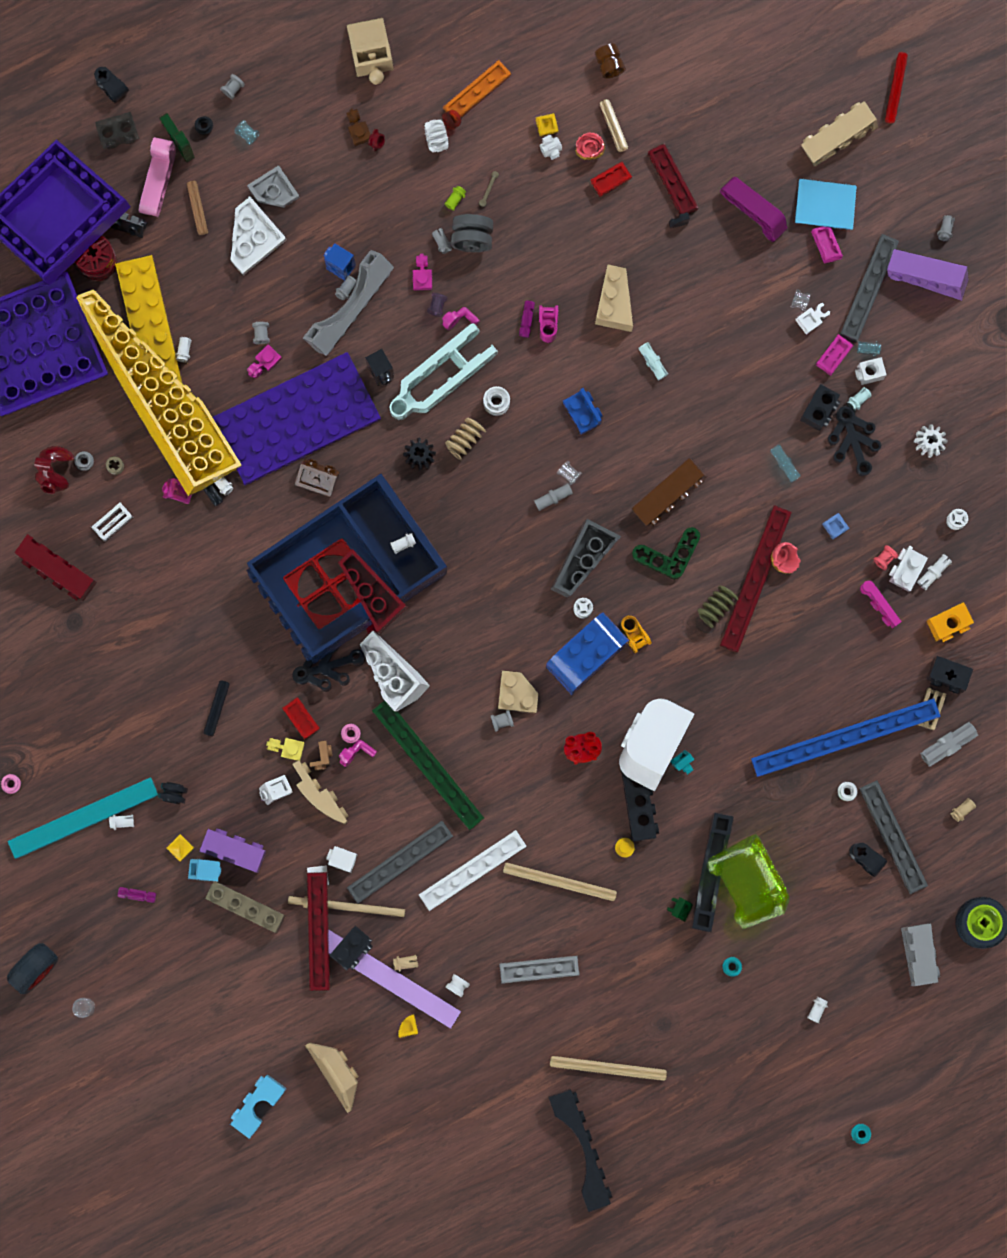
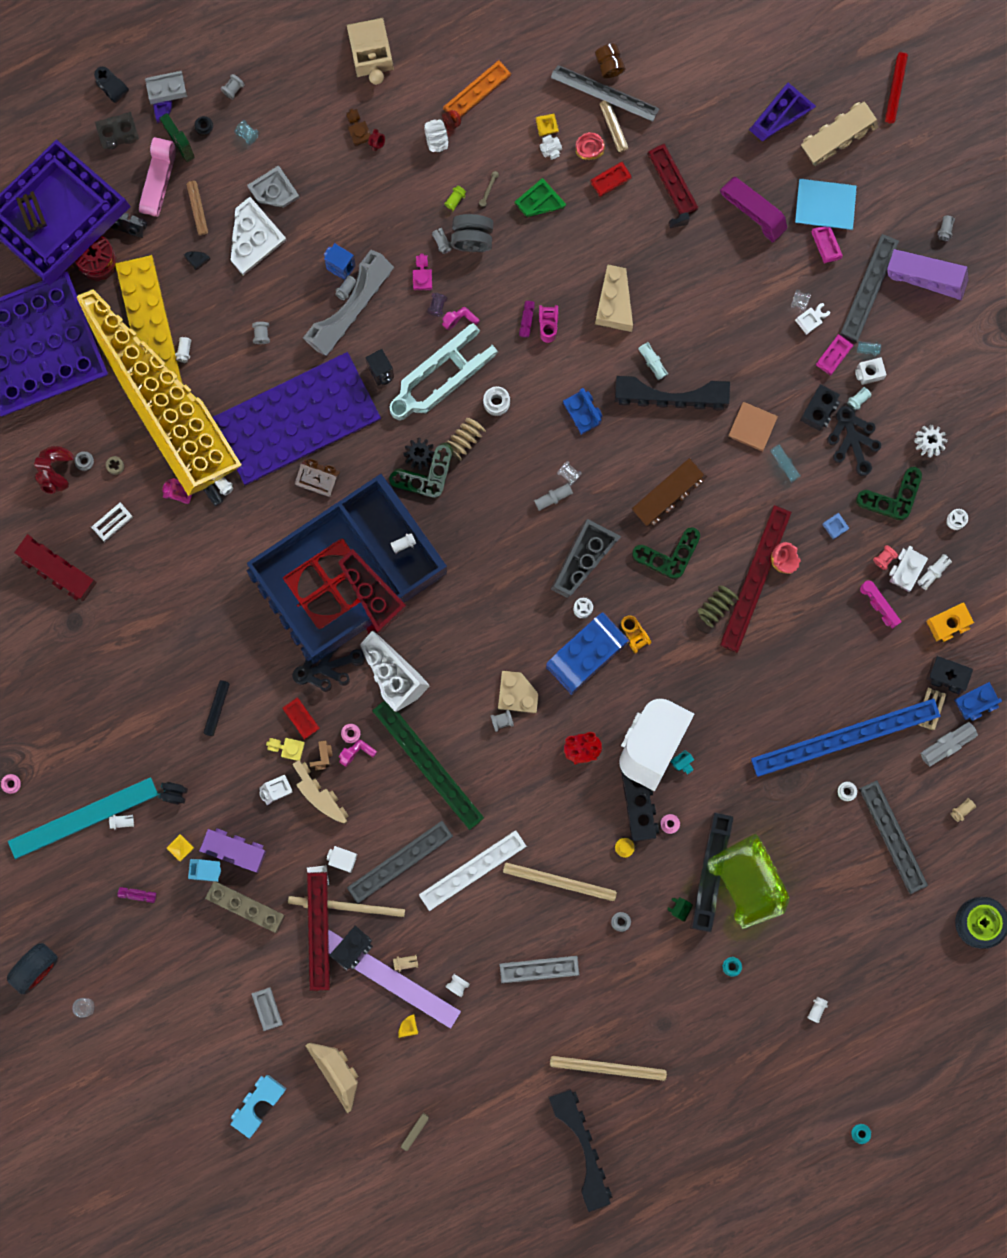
(26, 198): none -> dark brown tile
(162, 108): none -> dark purple tile
(166, 87): none -> light grey plate
(196, 259): none -> black tile
(267, 358): dark pink plate -> none
(267, 1009): none -> light grey tile
(414, 1132): none -> dark tan tile
(432, 479): none -> dark green beam
(539, 200): none -> green wing
(605, 93): none -> dark grey tile
(626, 918): none -> light grey plate
(632, 390): none -> black arch
(665, 828): none -> bright pink plate
(753, 426): none -> nougat tile
(781, 112): none -> dark purple wedge
(870, 860): black piece -> none
(893, 504): none -> dark green beam
(920, 954): light grey wedge -> none
(977, 701): none -> blue bracket

